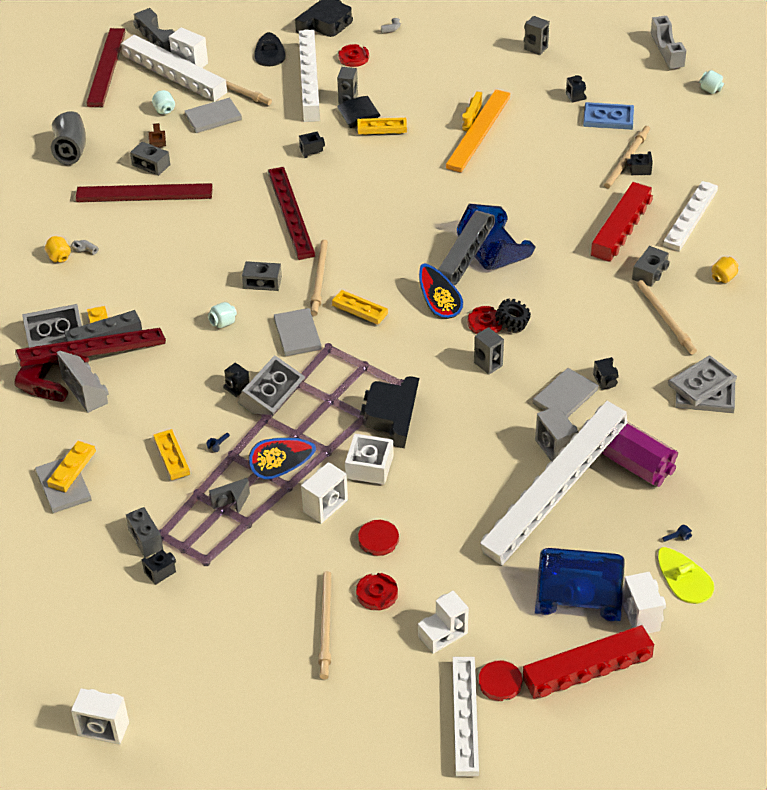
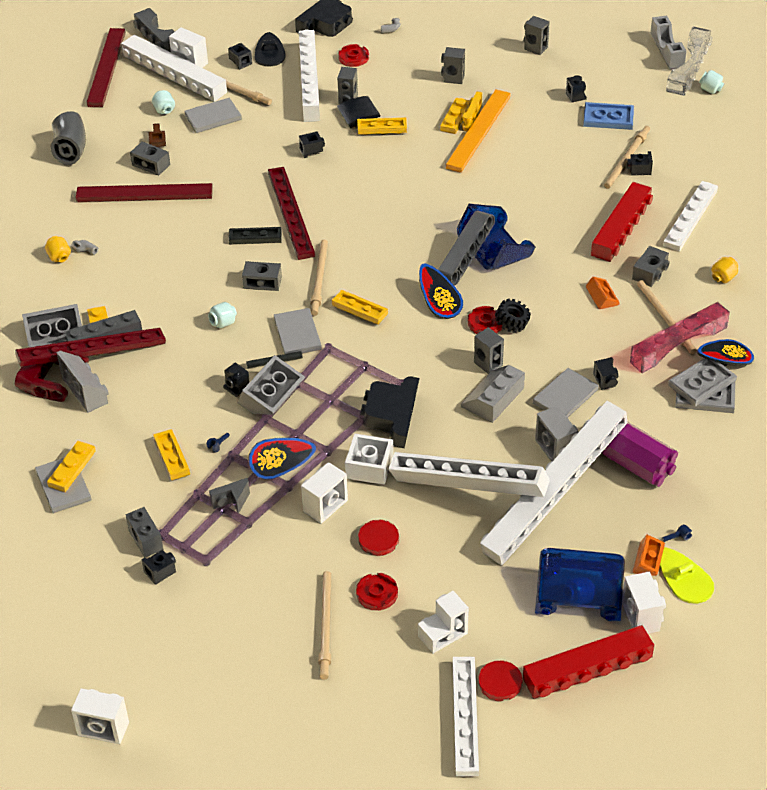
(240, 55): none -> black brick
(255, 235): none -> pearl dark grey tile
(284, 357): none -> pearl dark grey bar
(453, 65): none -> dark grey brick
(454, 116): none -> yellow plate
(469, 474): none -> white brick
(495, 392): none -> light grey slope
(602, 293): none -> orange slope
(649, 556): none -> orange slope
(653, 349): none -> clear pink arch
(681, 78): none -> clear arch
(726, 352): none -> shield

